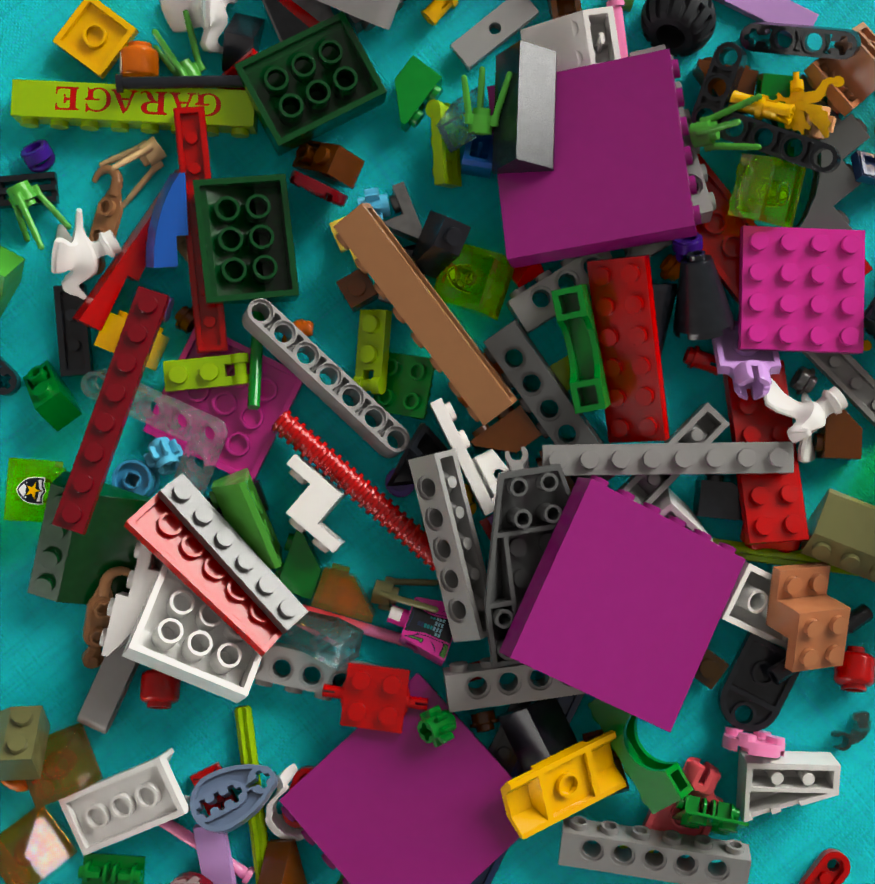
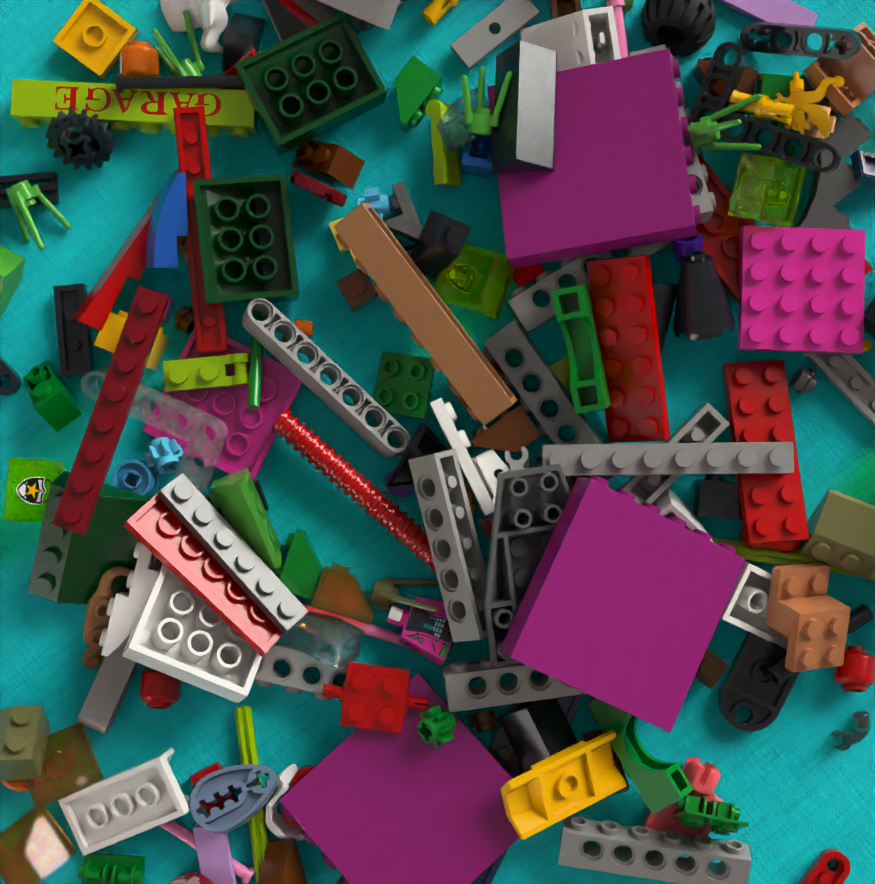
(36, 153): dark purple tile -> none
(80, 139): none -> black gear
(80, 254): white animal -> none
(109, 208): medium nougat piece -> none
(148, 152): tan plant -> none
(314, 505): white bracket -> none
(373, 350): lime plate -> none
(670, 268): orange plate -> none
(699, 359): red pin -> none
(746, 367): lavender plate -> none
(759, 743): bright pink plate -> none
(781, 782): white wedge -> none
(808, 415): white animal -> none
(839, 438): reddish brown slope -> none

